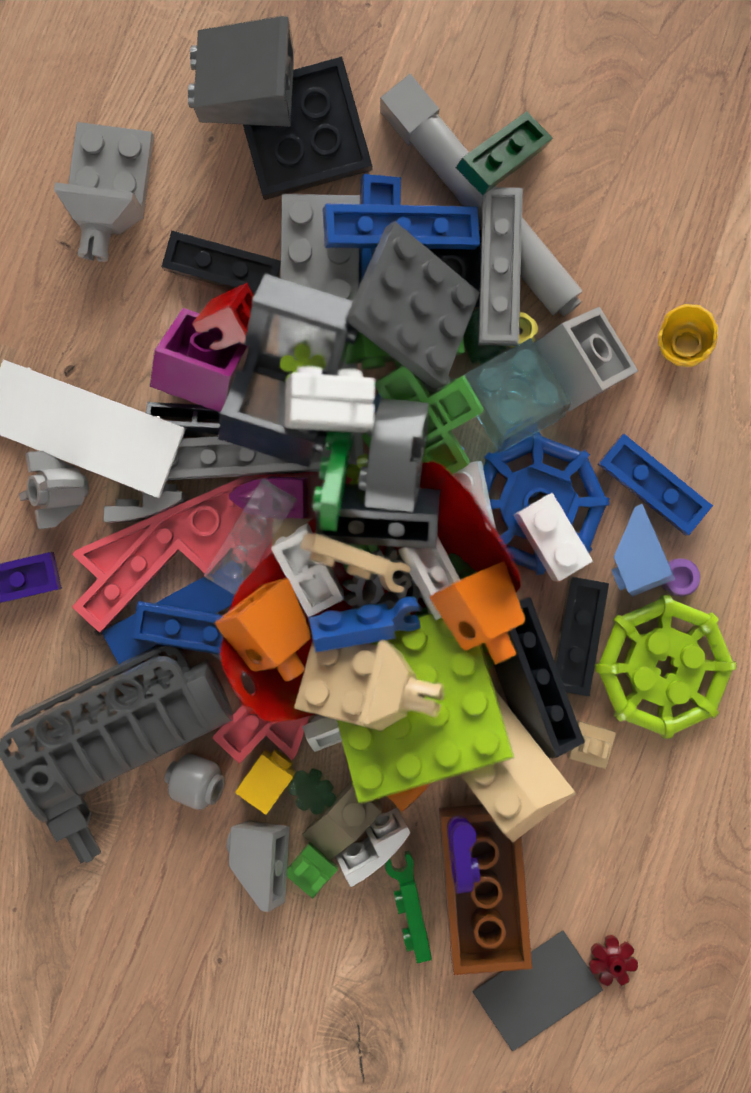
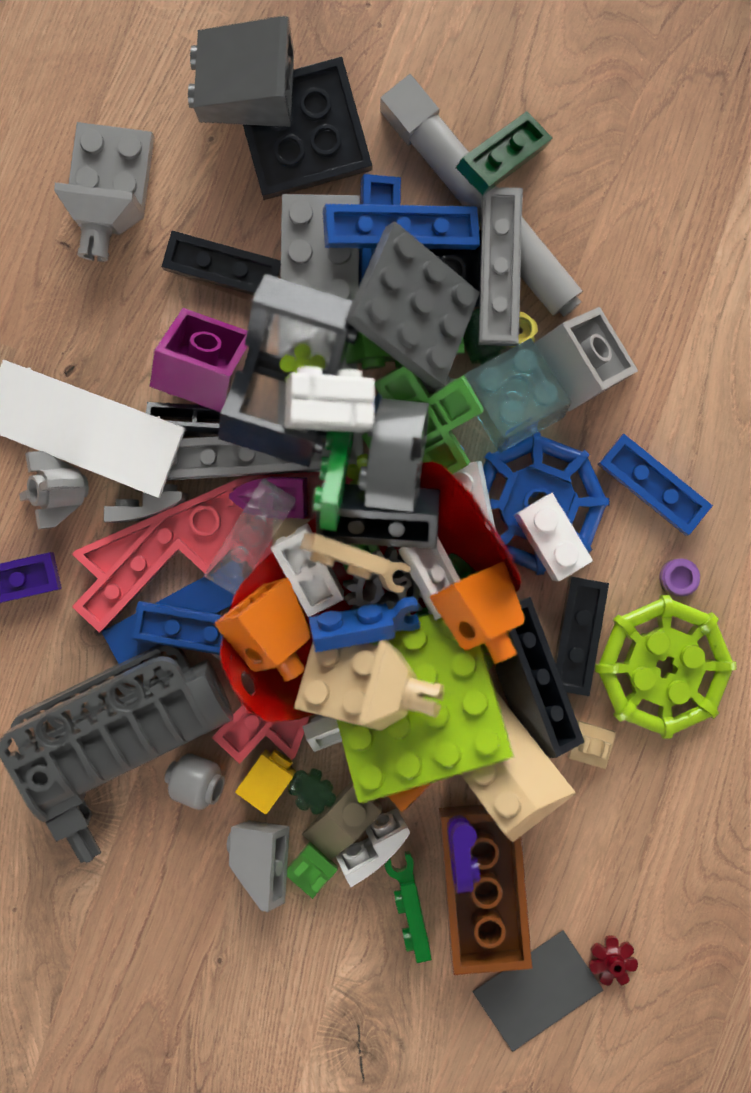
(230, 314): red hinge -> none
(640, 556): medium blue slope -> none
(688, 335): yellow hair -> none

